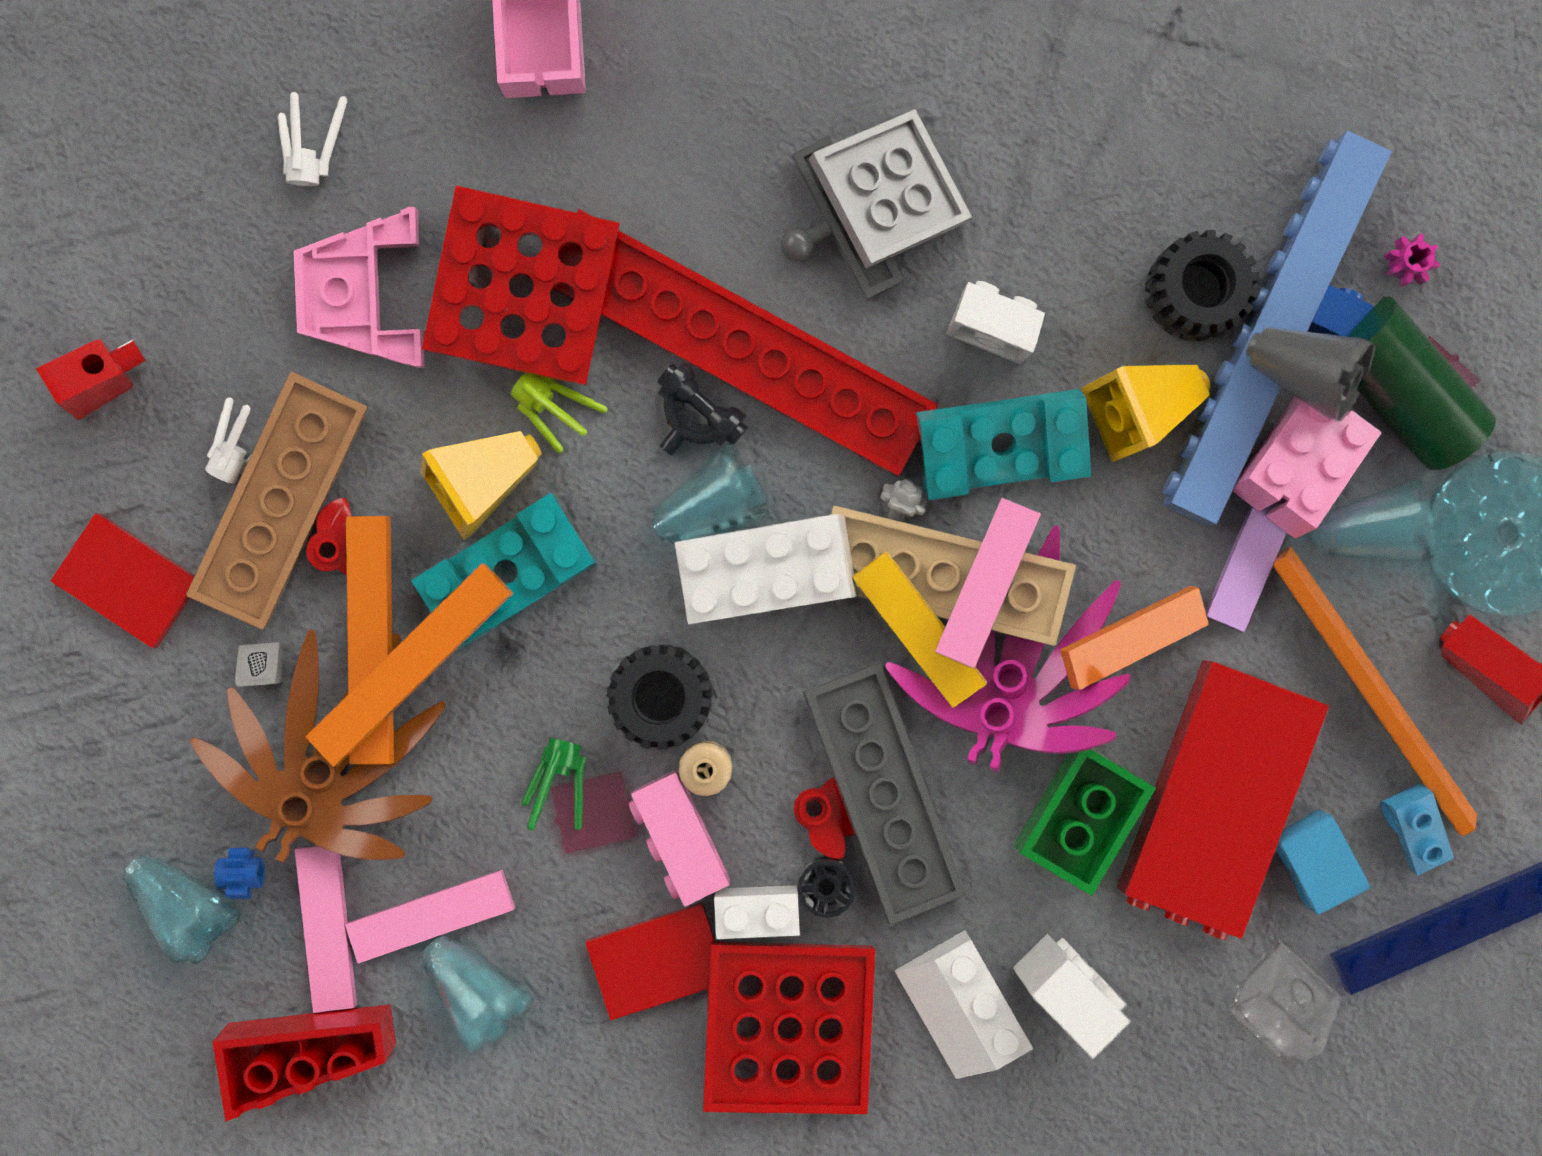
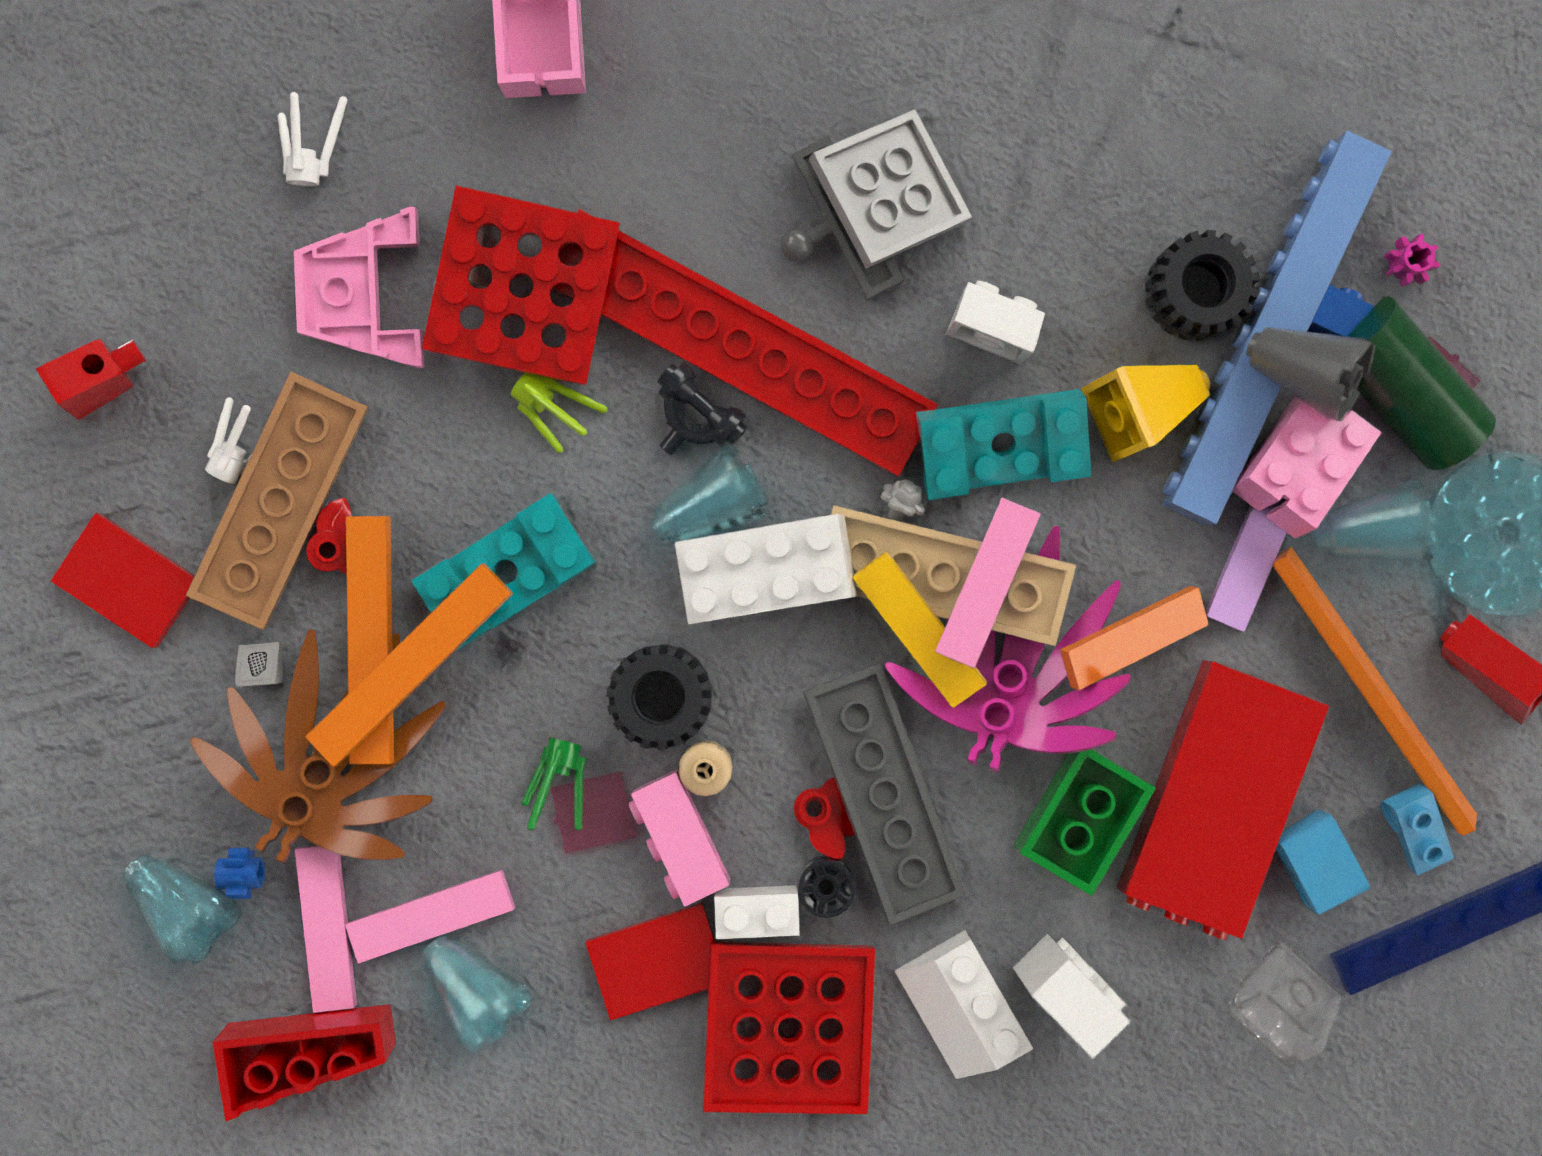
(478, 476): yellow slope -> none

